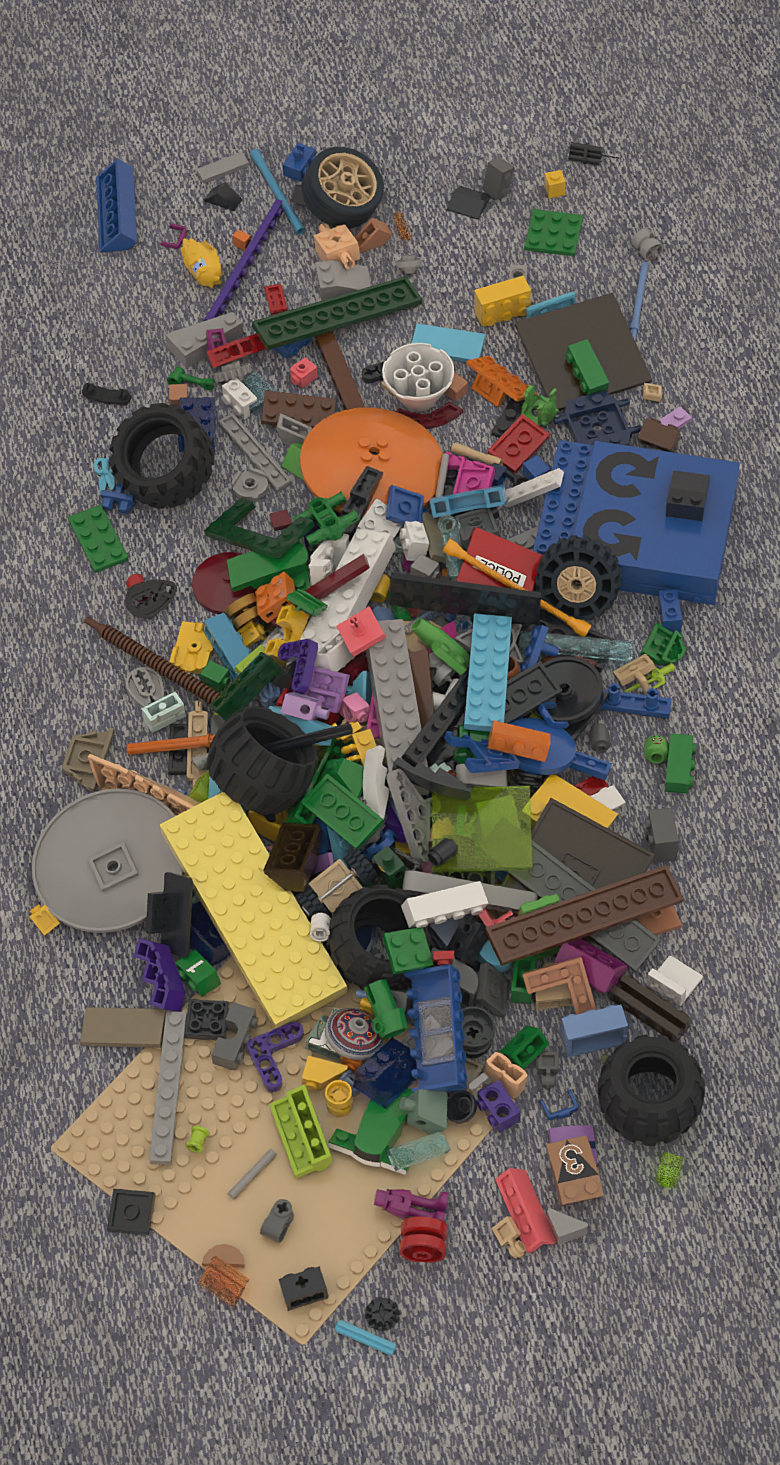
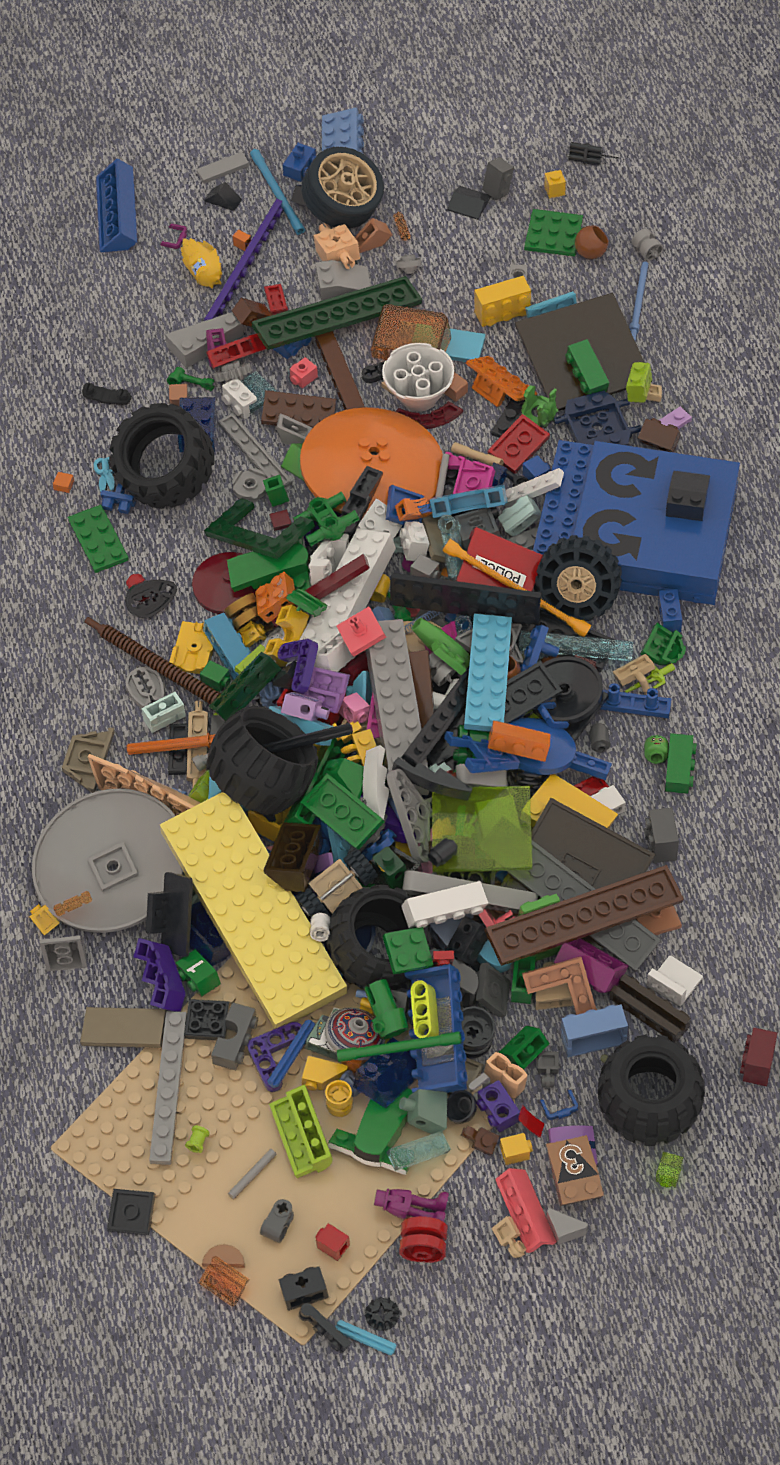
(63, 482): none -> orange piece
(64, 953): none -> light grey slope
(72, 903): none -> clear orange axle
(249, 311): none -> reddish brown brick
(276, 490): none -> green brick
(291, 1054): none -> blue axle
(324, 1327): none -> black plate
(332, 1241): none -> red brick
(343, 130): none -> medium blue bracket
(408, 325): none -> clear orange windscreen
(414, 509): none -> orange leg
(421, 1002): none -> neon yellow beam
(441, 1040): none -> green piece
(483, 1140): none -> reddish brown plate
(515, 1148): none -> yellow brick
(520, 516): none -> light aqua brick
(531, 1122): none -> red sticker
(591, 242): none -> dark orange helmet
(639, 382): none -> lime brick
(758, 1056): none -> dark red brick

